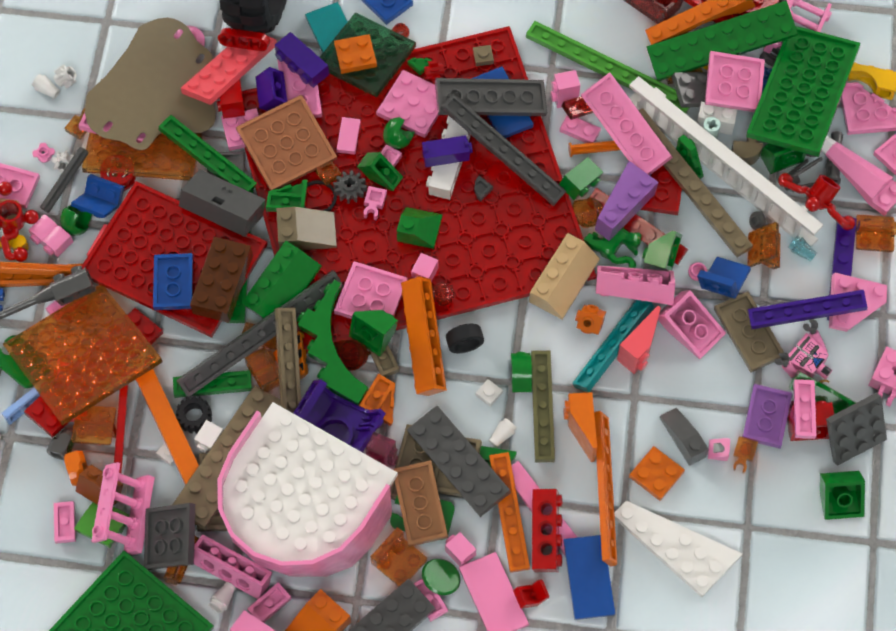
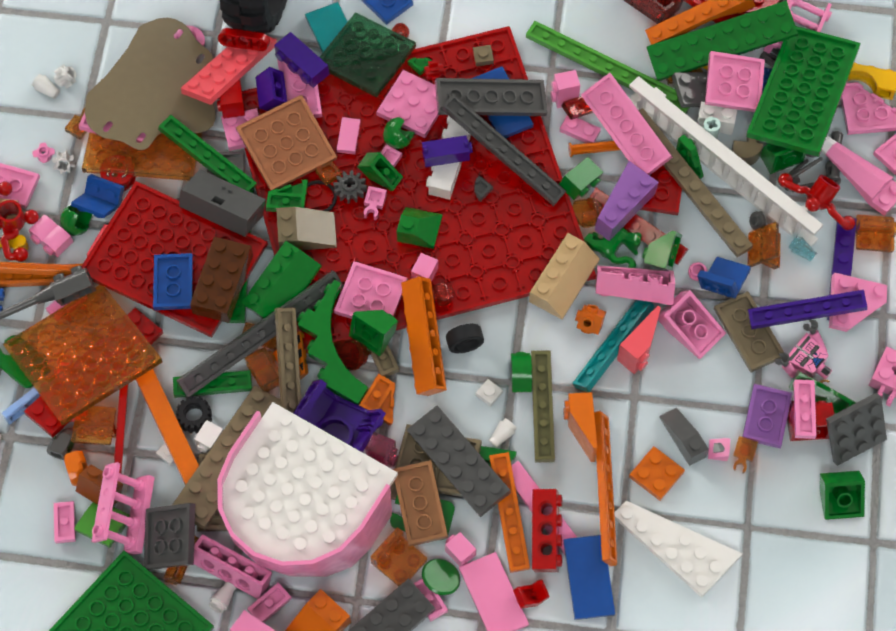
(64, 179): dark grey axle -> none
(355, 54): orange plate -> none

